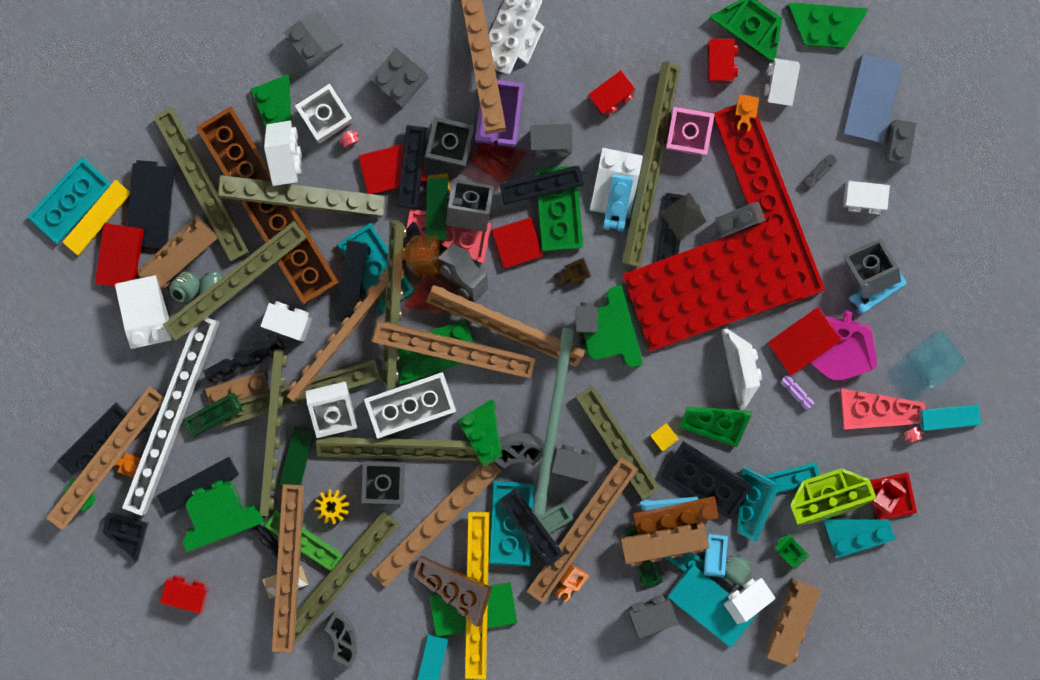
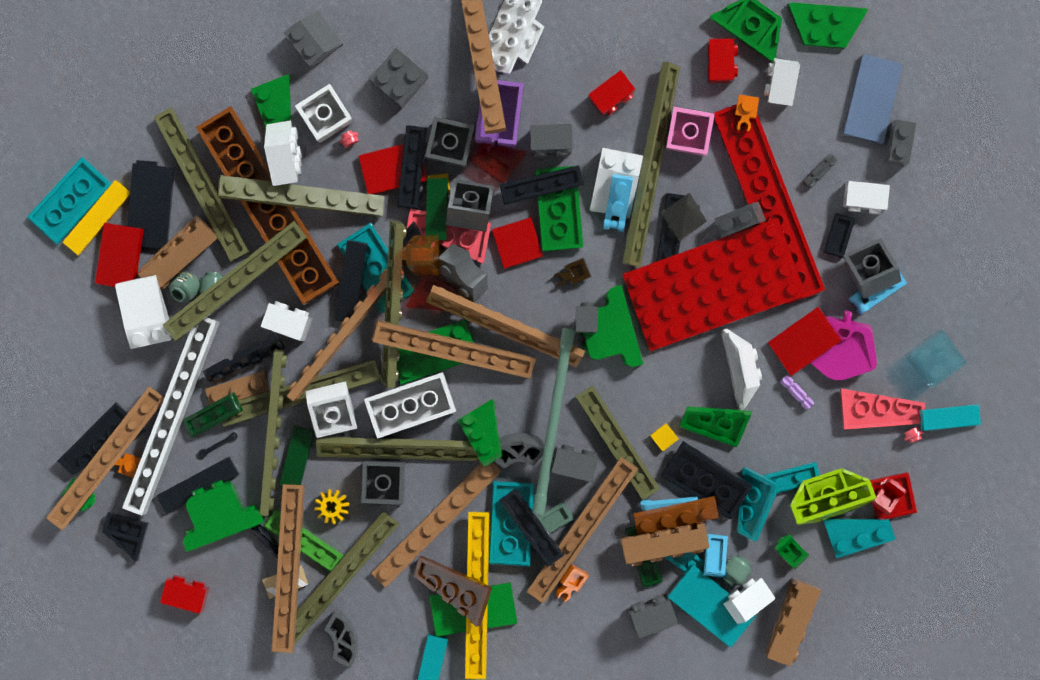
(203, 452): none -> black hinge
(839, 235): none -> black tile

